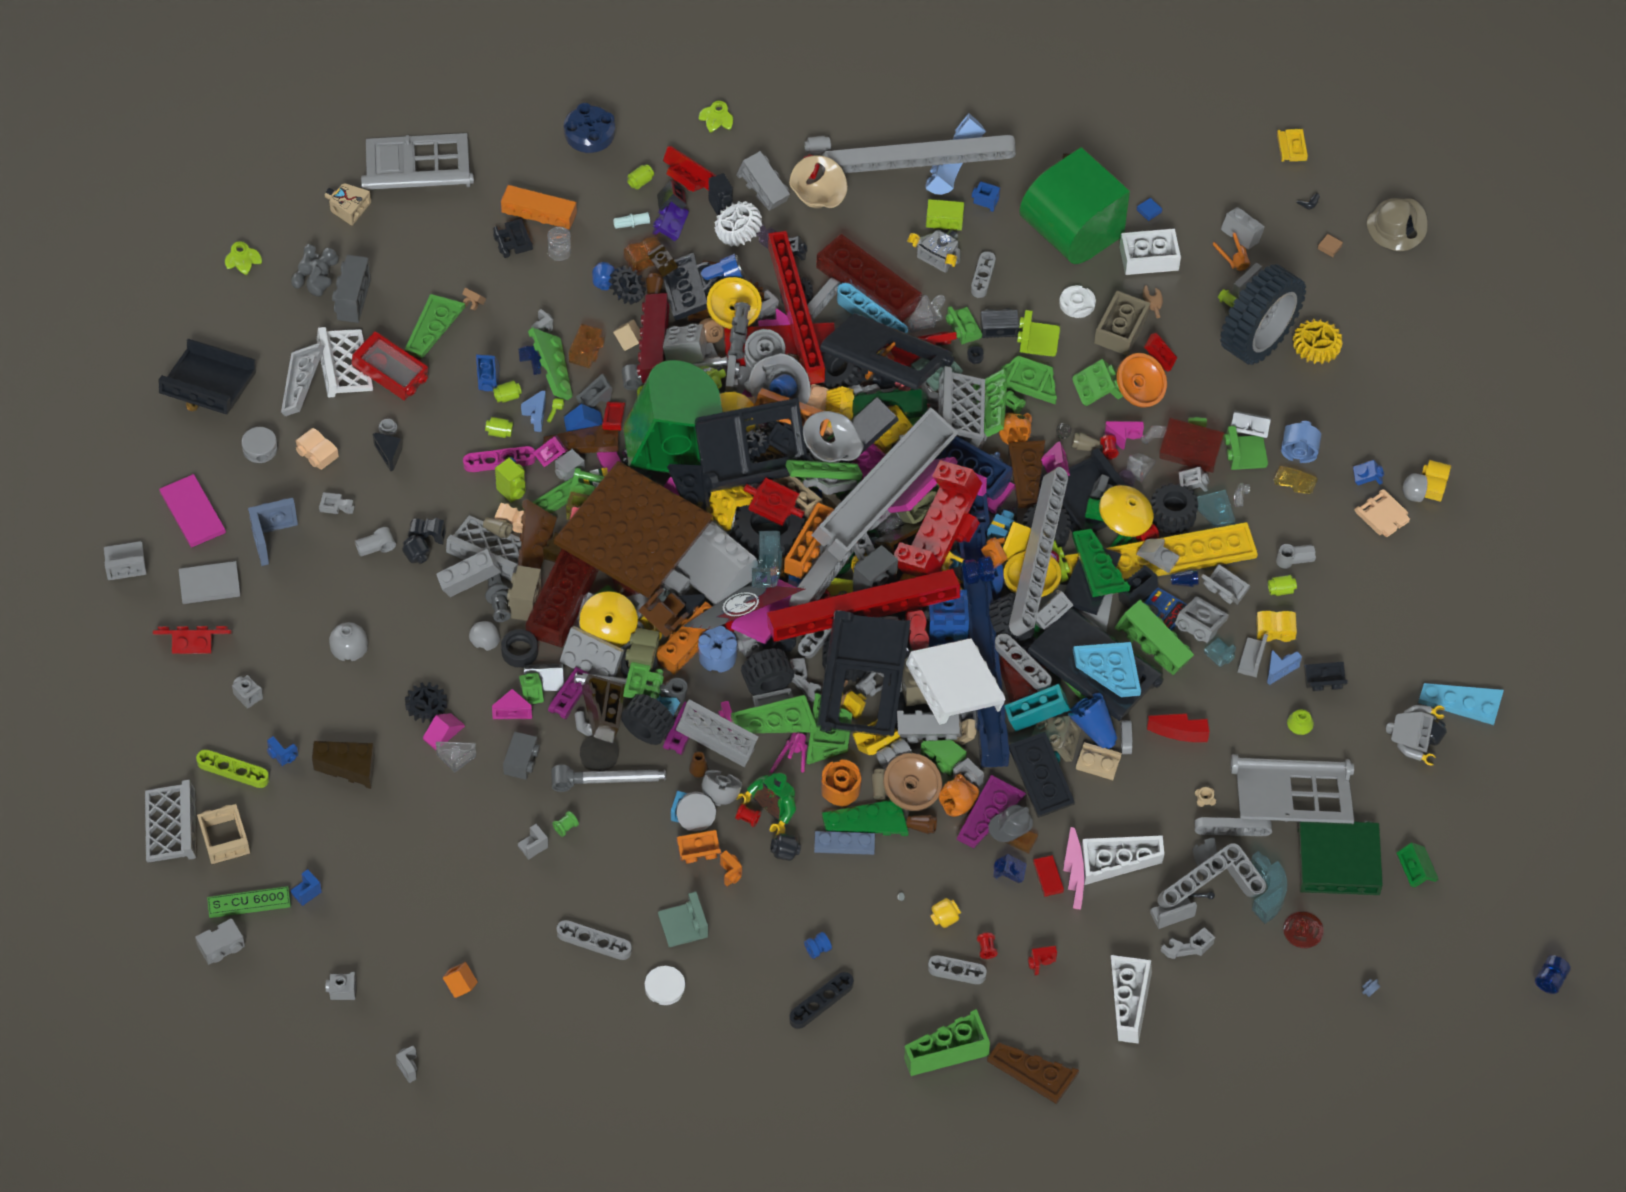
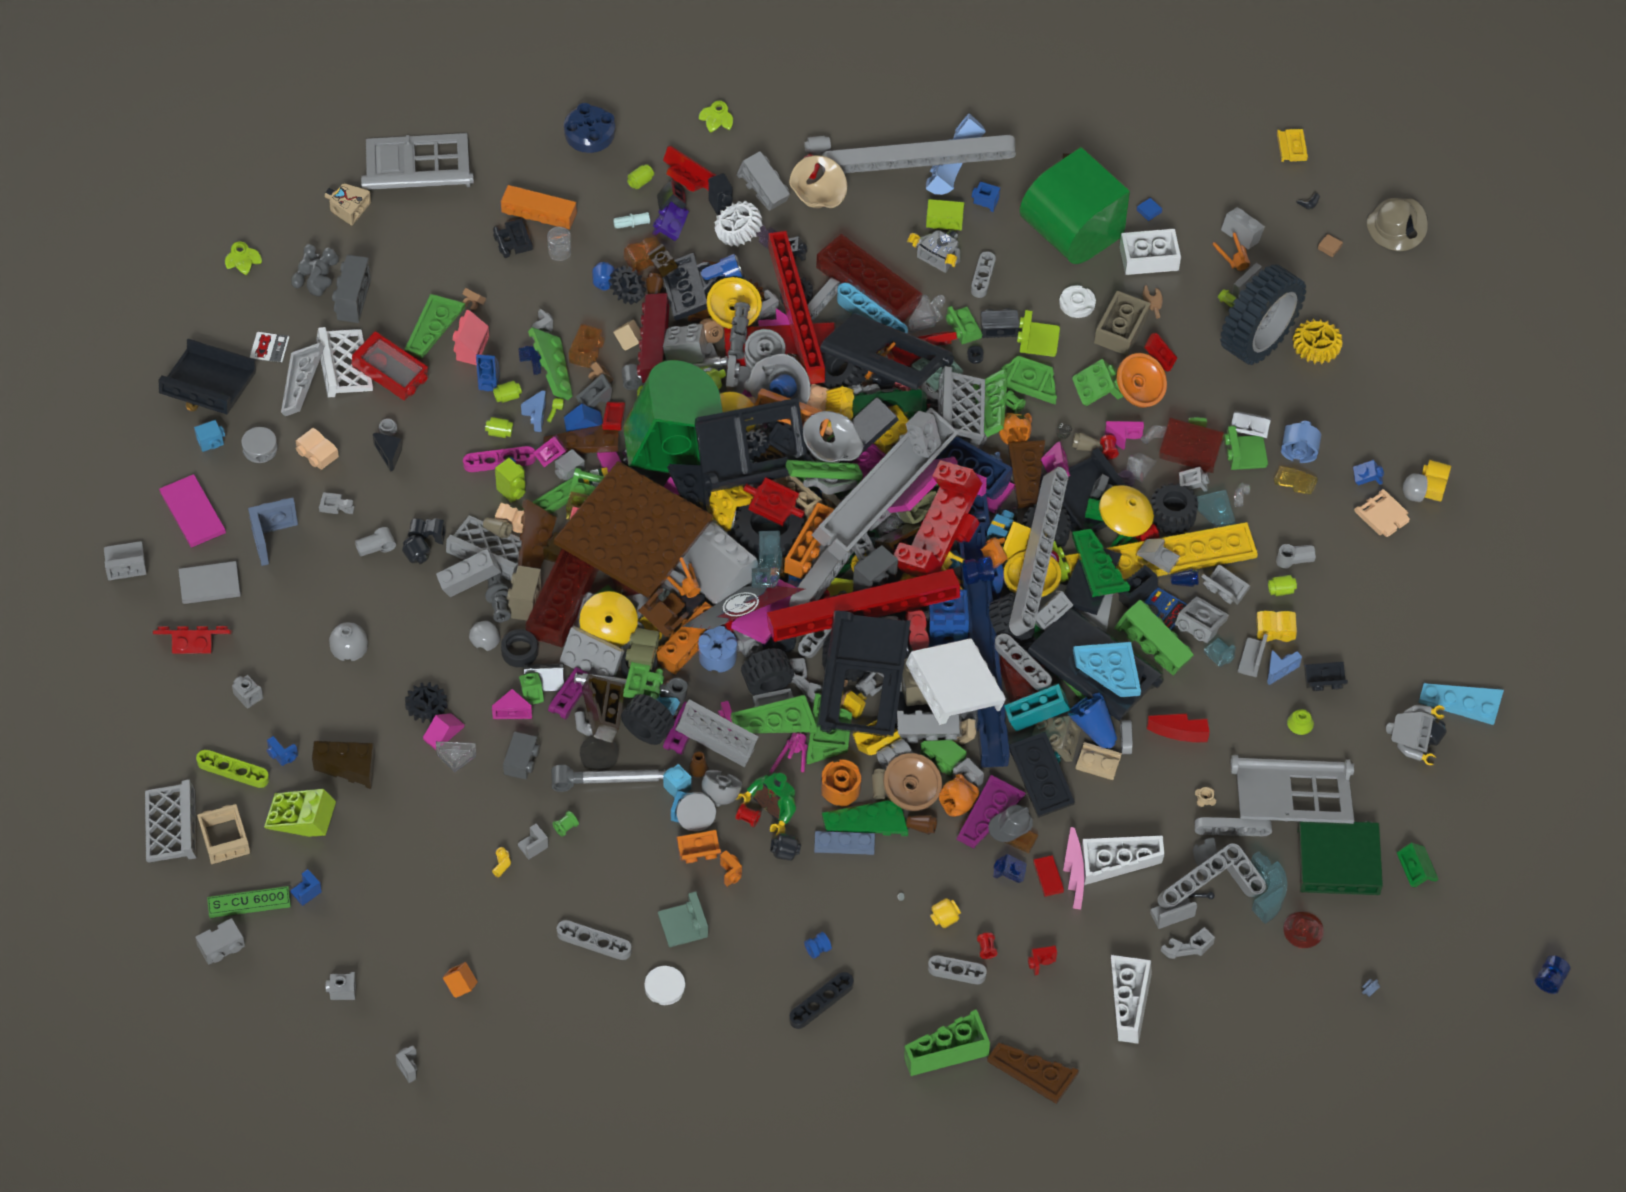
(209, 435): none -> dark azure brick
(269, 347): none -> sticker
(301, 812): none -> lime slope
(470, 338): none -> coral slope
(503, 861): none -> yellow arm
(598, 370): none -> medium nougat tile
(676, 780): none -> medium azure brick
(689, 585): none -> orange plant
(923, 434): none -> light grey brick

